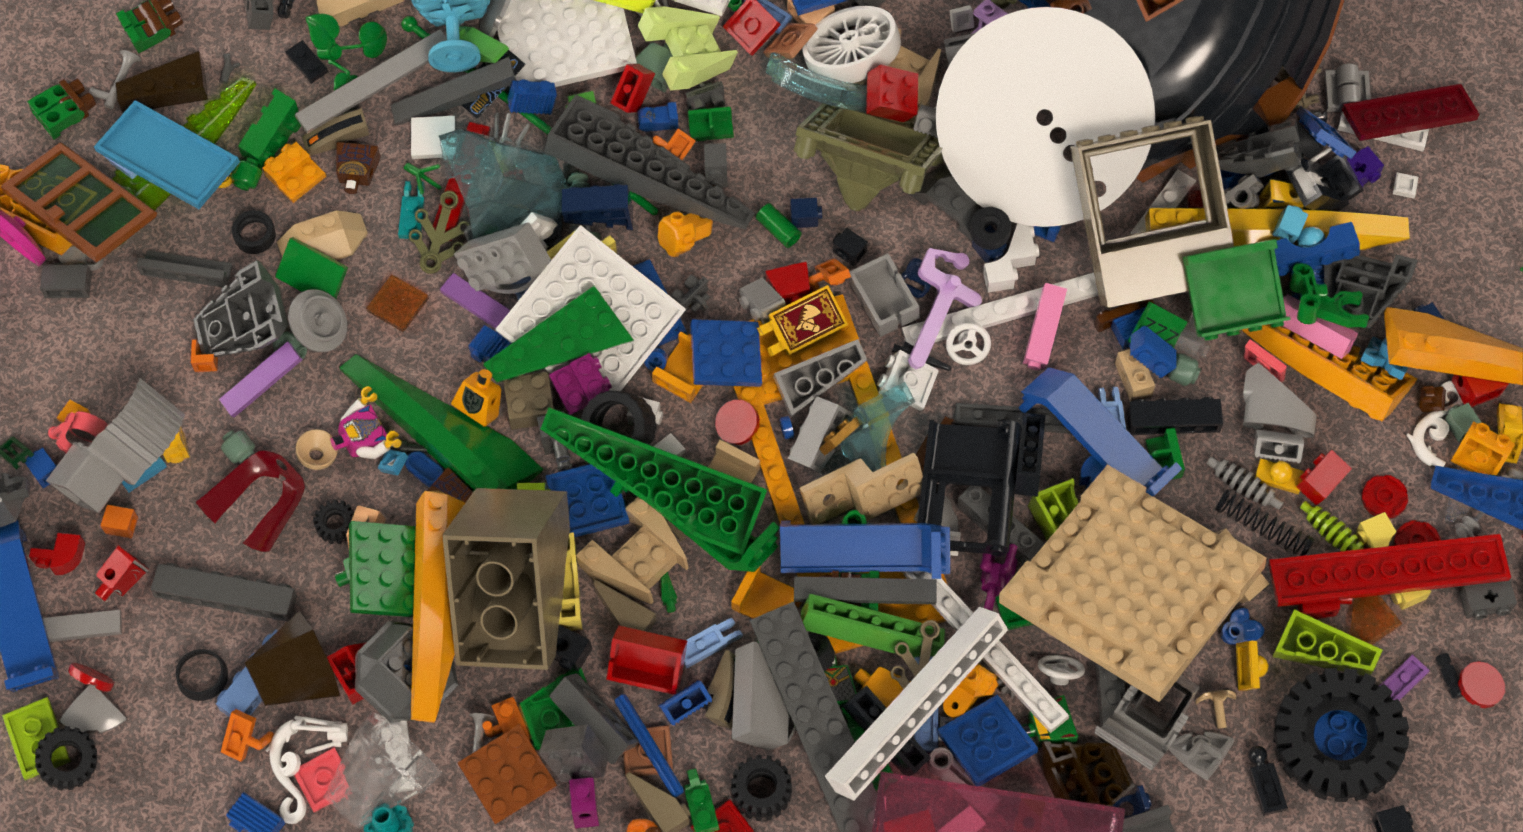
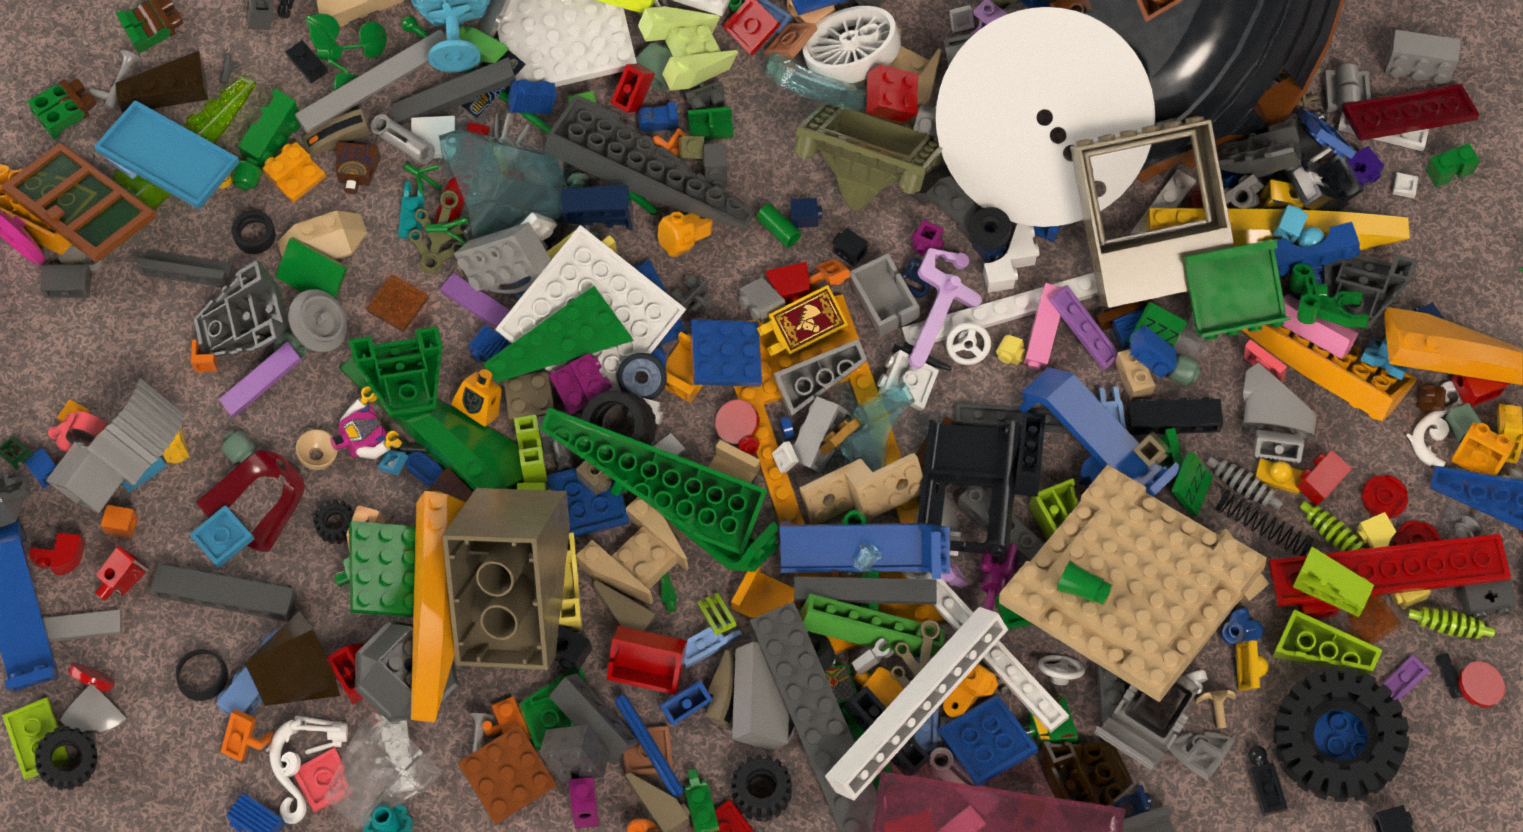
(221, 536): none -> dark azure plate
(401, 372): none -> green wedge
(415, 146): none -> light grey piece
(440, 228): none -> green plant
(530, 449): none -> lime arch
(593, 478): none -> dark tan brick
(642, 362): none -> wheel
(691, 148): none -> olive brick
(711, 603): none -> lime tile
(748, 444): none -> red plate
(785, 457): none -> white tile
(866, 557): none -> clear light blue brick
(871, 657): none -> light grey bar
(927, 237): none -> magenta brick
(956, 577): none -> lavender plate
(1011, 350): none -> light yellow plate
(1084, 327): none -> medium lavender tile
(1084, 584): none -> green plant
(1152, 450): none -> dark tan brick
(1192, 484): none -> green tile
(1197, 677): none -> white tile
(1333, 583): none -> lime wedge
(1422, 56): none -> light grey piece
(1451, 623): none -> lime piece
(1457, 161): none -> green brick

